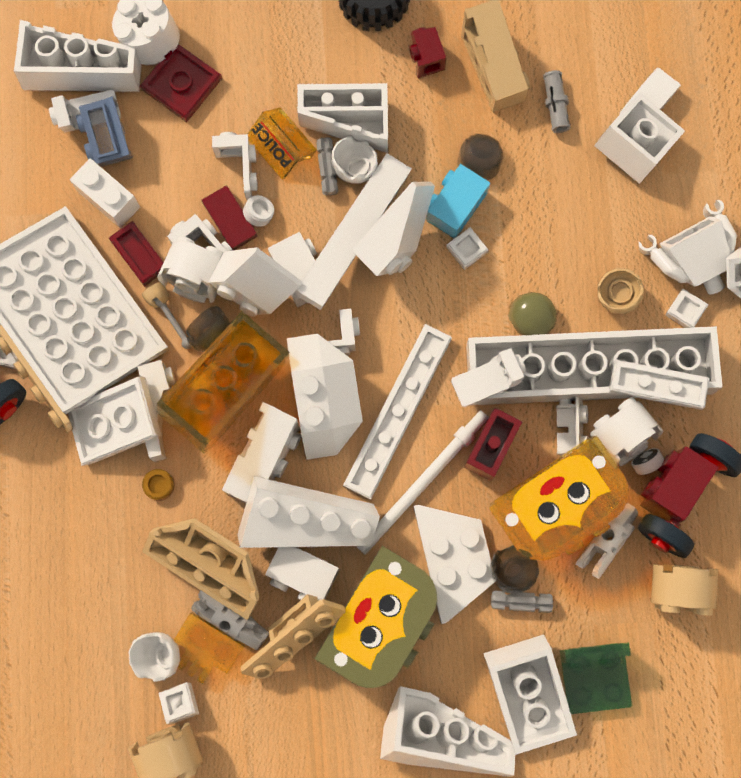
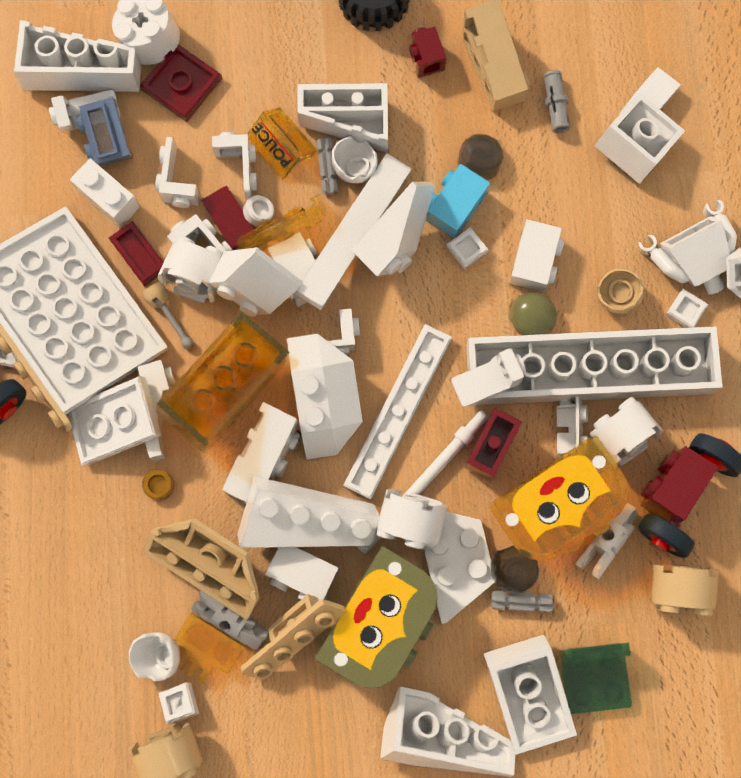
(178, 194): none -> white bracket
(207, 328): clear smoke hair -> none
(285, 229): none -> clear yellow wing
(411, 518): none -> white brick
(536, 256): none -> white brick
(647, 461): white tile -> none
(659, 384): white tile -> none

